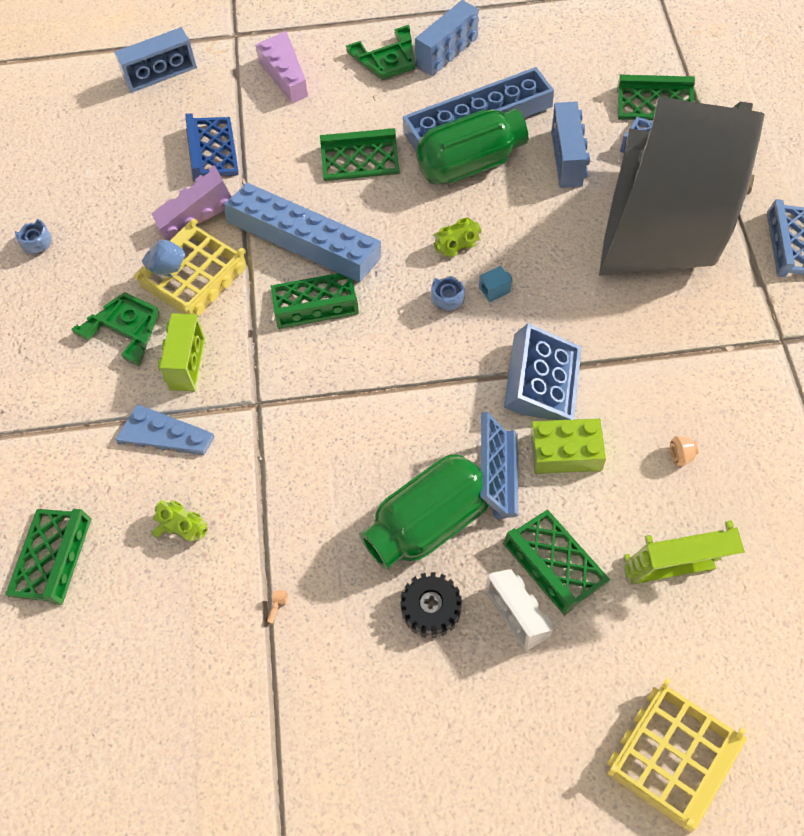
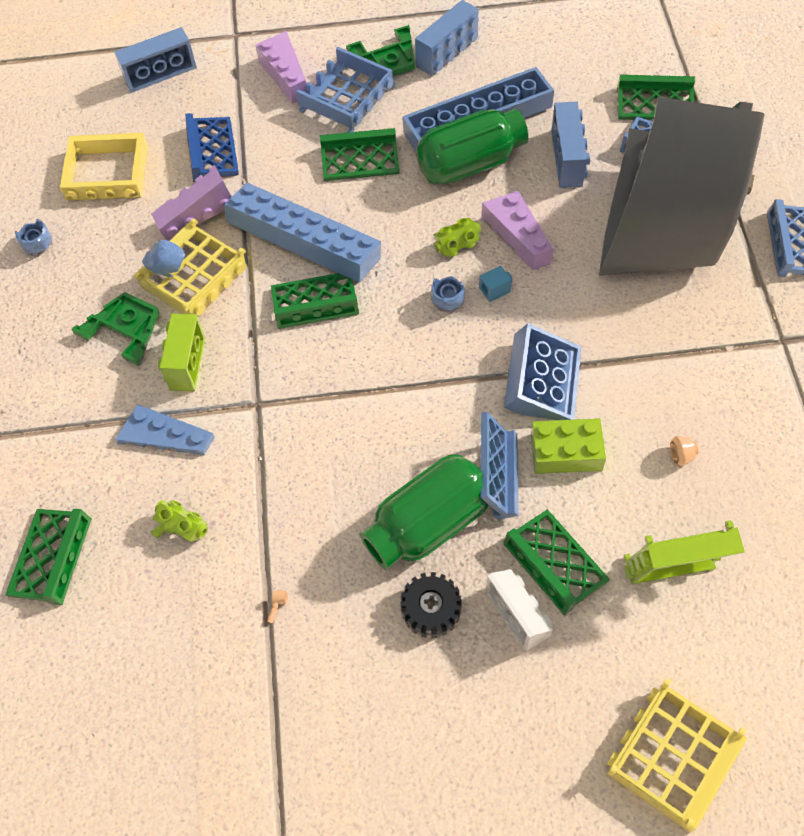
(104, 144): none -> light yellow window
(335, 111): none -> medium blue window
(519, 228): none -> lavender wedge

